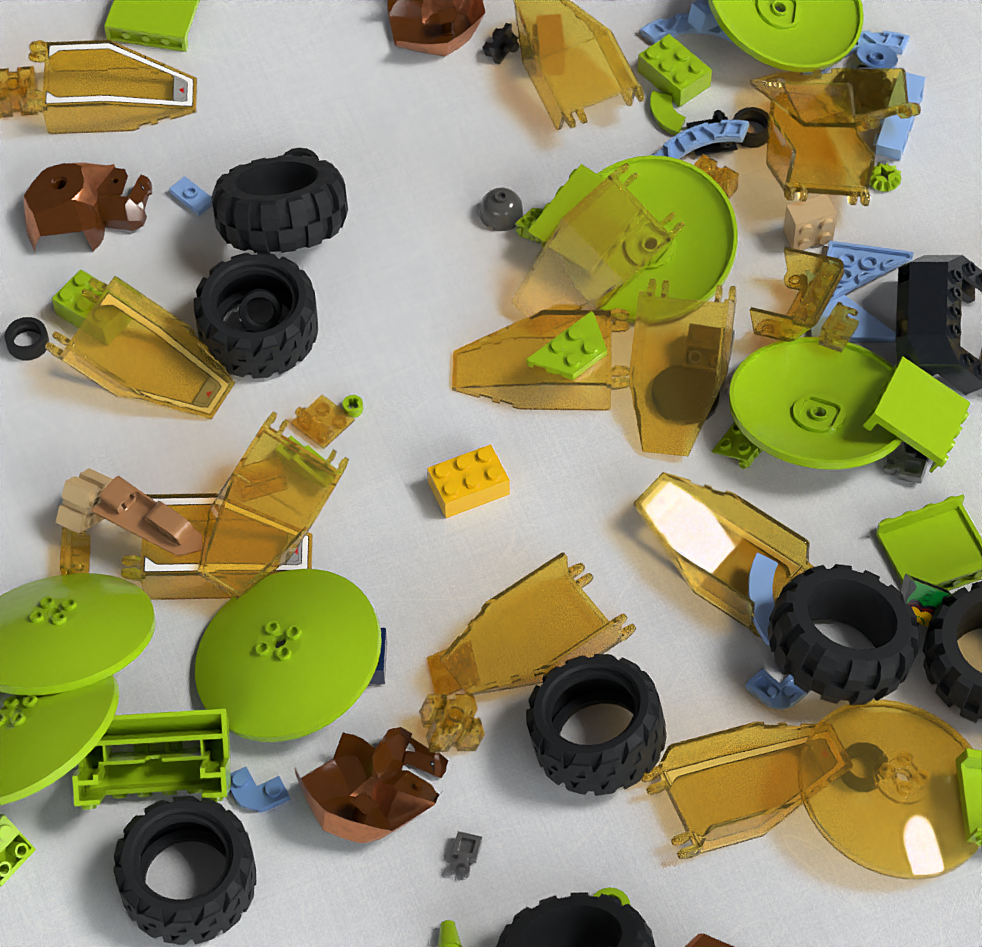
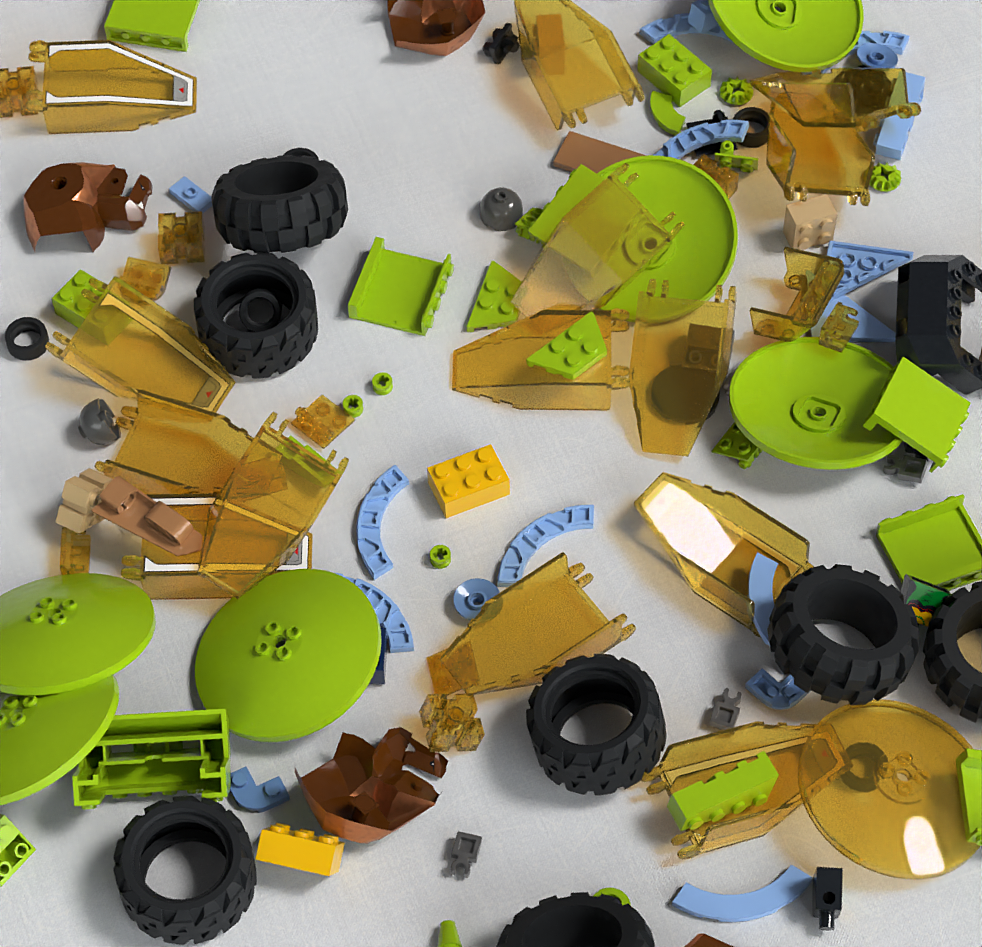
(97, 423): none -> dark grey cylinder
(146, 277): none -> clear yellow slope
(175, 447): none -> clear yellow windscreen
(181, 237): none -> clear yellow brick
(300, 849): none -> yellow brick
(370, 520): none -> light blue tile
(382, 390): none -> lime bush
(389, 617): none -> light blue tile
(399, 289): none -> lime panel
(440, 549): none -> lime bush
(470, 592): none -> medium blue dish
(494, 303): none -> lime wing
(538, 534): none -> light blue tile
(589, 152): none -> medium nougat tile
(724, 793): none -> lime wedge
(725, 713): none -> flat silver plate
(728, 159): none -> lime hinge
(738, 97): none -> lime gear
(743, 906): none -> light blue tile
(828, 888): none -> black torso

